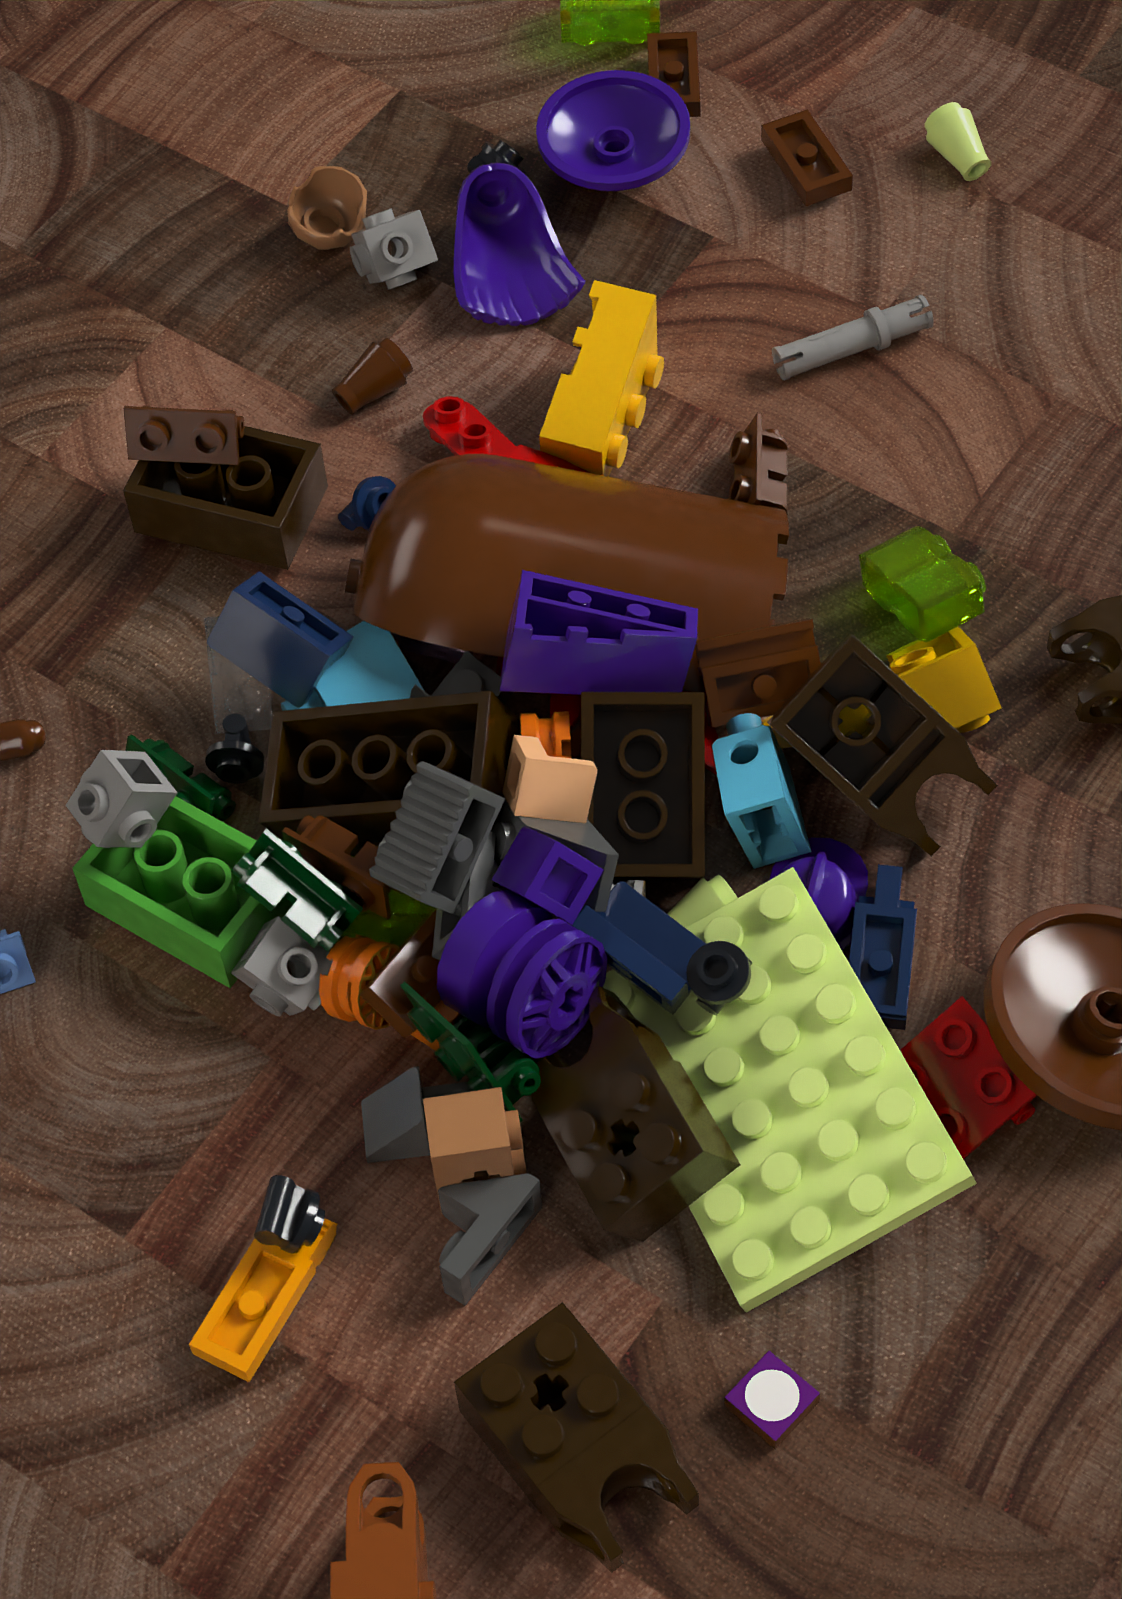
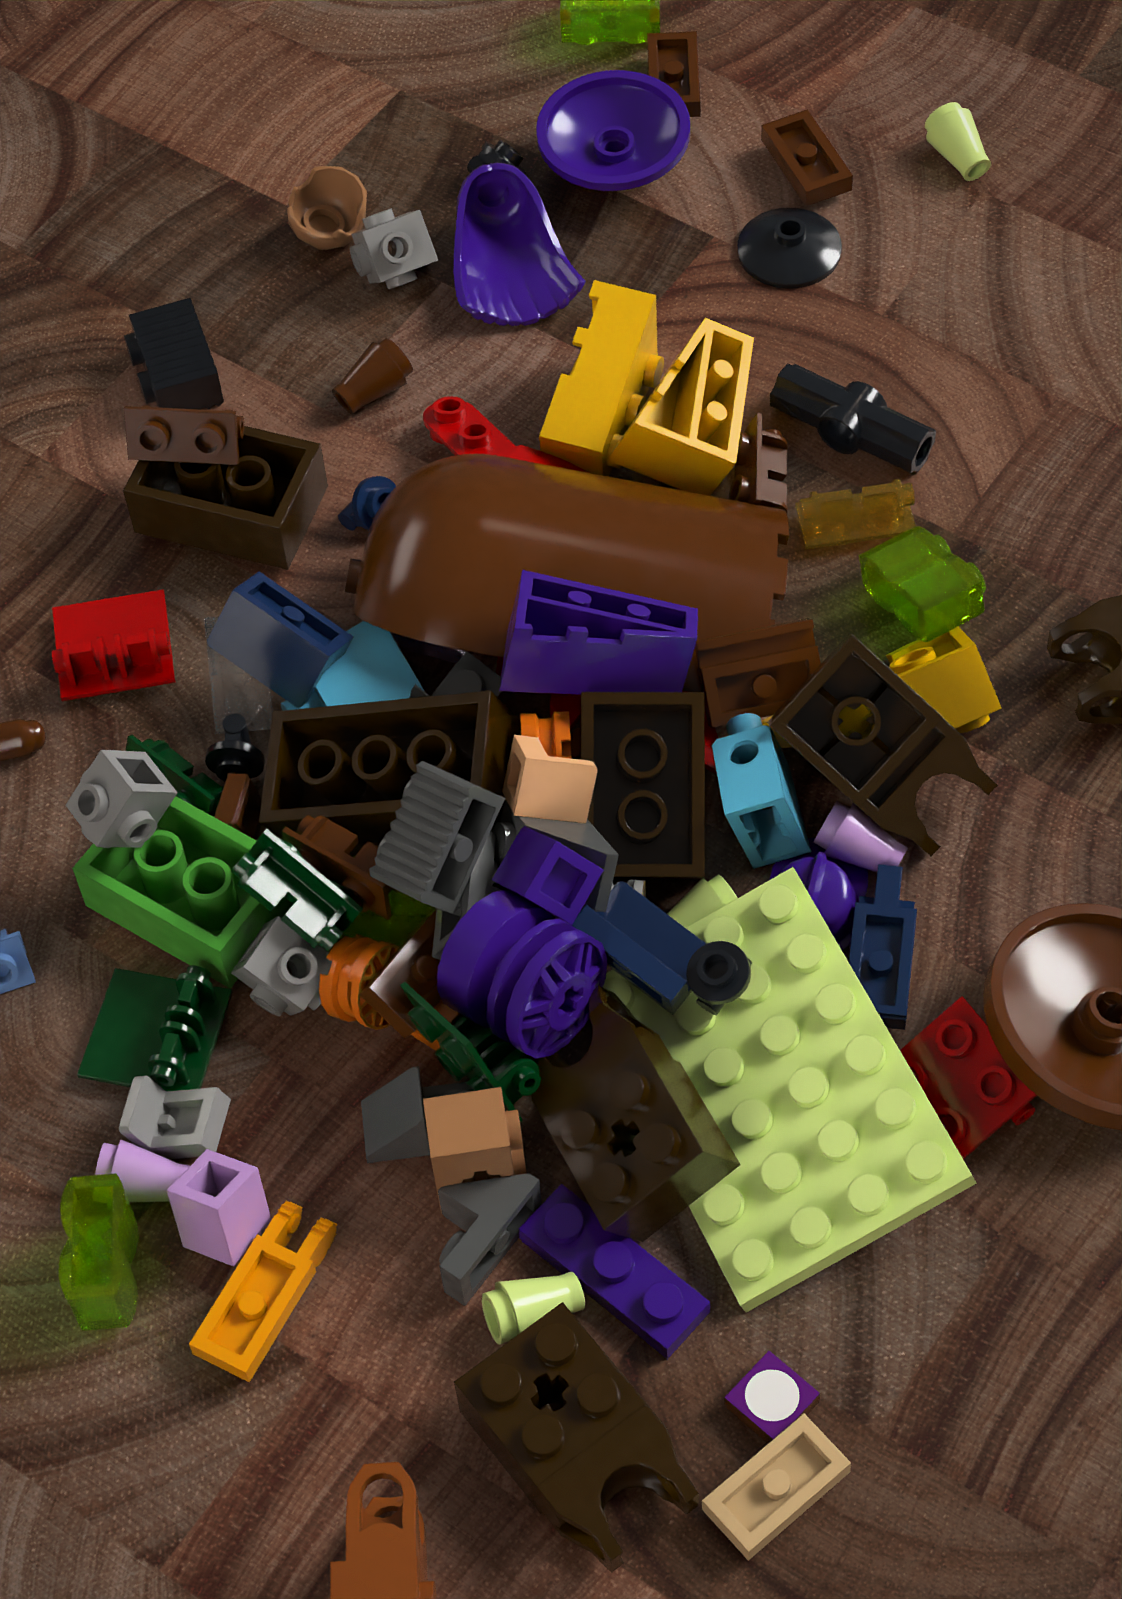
(98, 1252): none -> clear neon green brick
(112, 645): none -> red hinge
(142, 1172): none -> lavender cone
(156, 1029): none -> dark green hinge
(173, 1121): none -> light grey bracket
(174, 357): none -> black brick
(219, 1207): none -> lavender brick
(240, 805): none -> reddish brown tile
(289, 1215): black plate -> none
(522, 1302): none -> yellowish green cone
(615, 1272): none -> dark purple plate
(694, 415): none -> yellow wedge
(776, 1486): none -> tan plate
(789, 248): none -> black dish
(852, 418): none -> black piece
(852, 518): none -> clear yellow hinge
(857, 839): none -> lavender cone
(872, 330): light grey pin -> none

